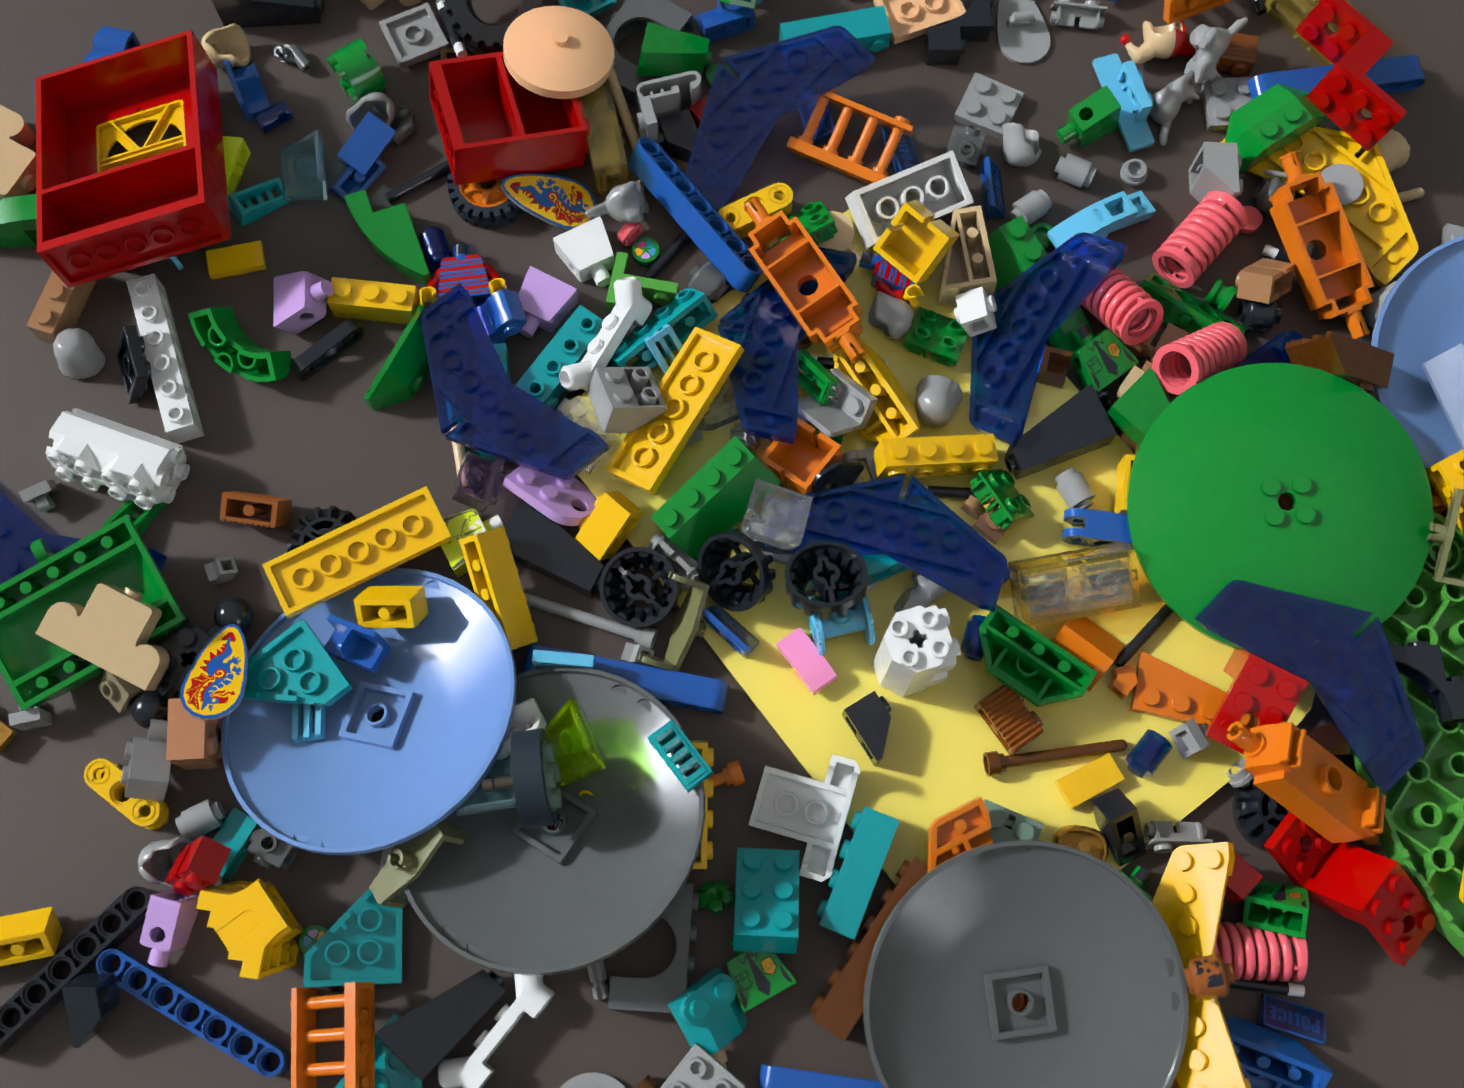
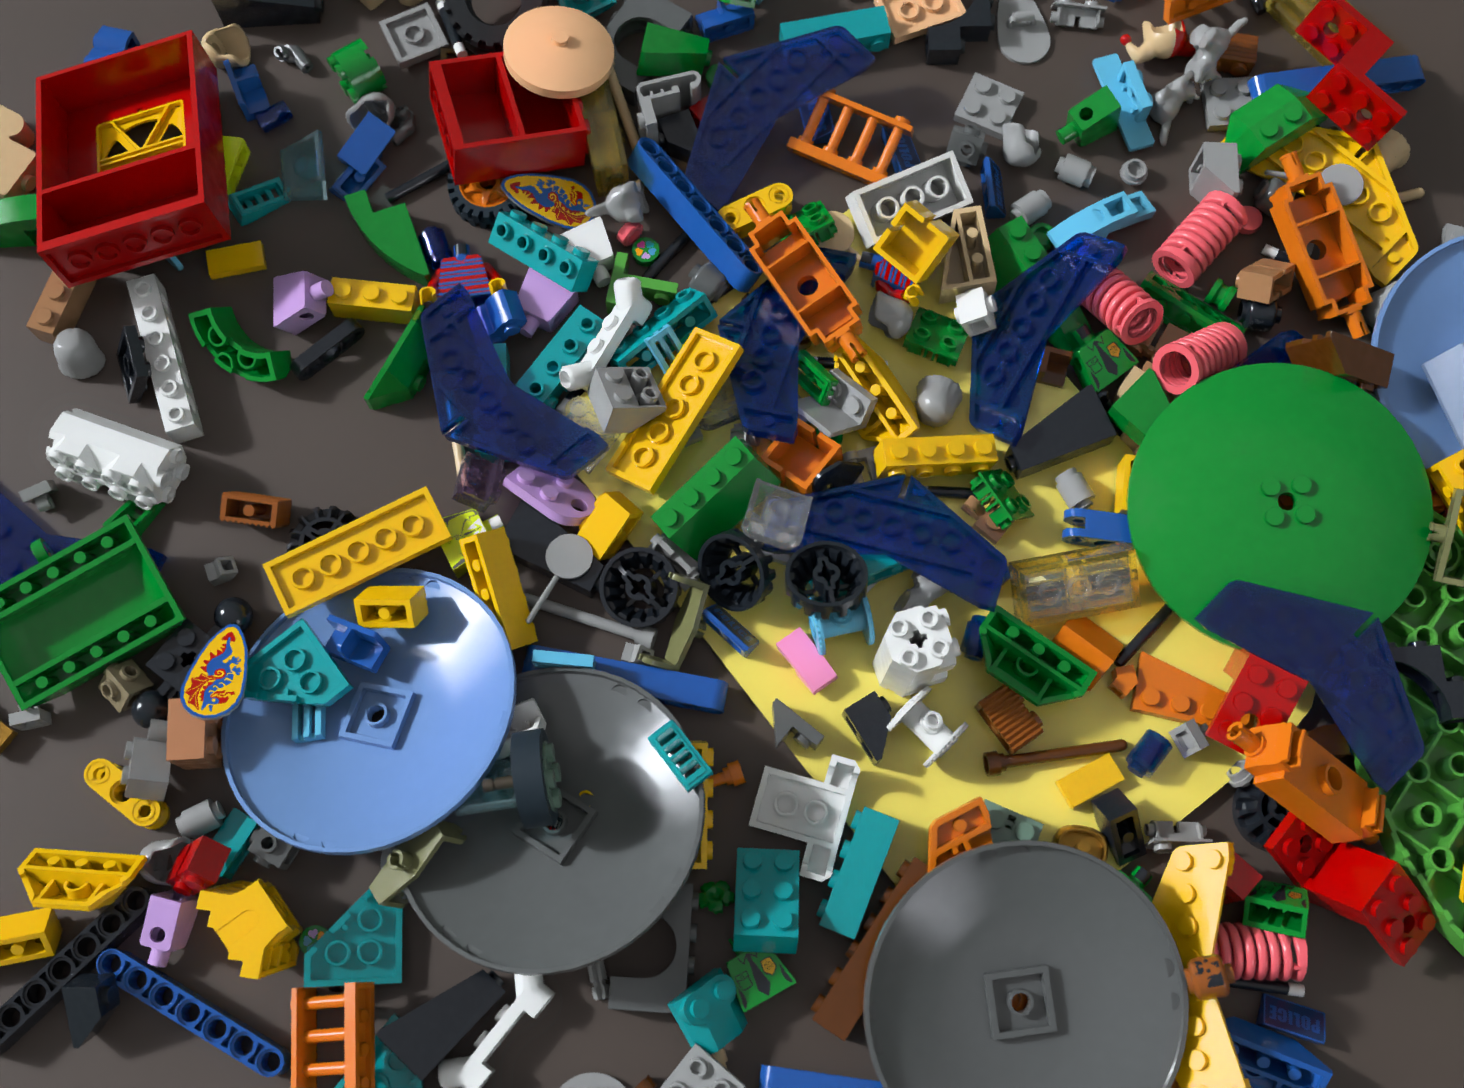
(77, 877): none -> yellow wedge
(110, 634): tan brick -> none
(543, 251): none -> teal brick
(566, 558): none -> light grey piece
(574, 743): clear neon green slope -> none
(788, 721): none -> dark grey slope
(927, 726): none -> white hose

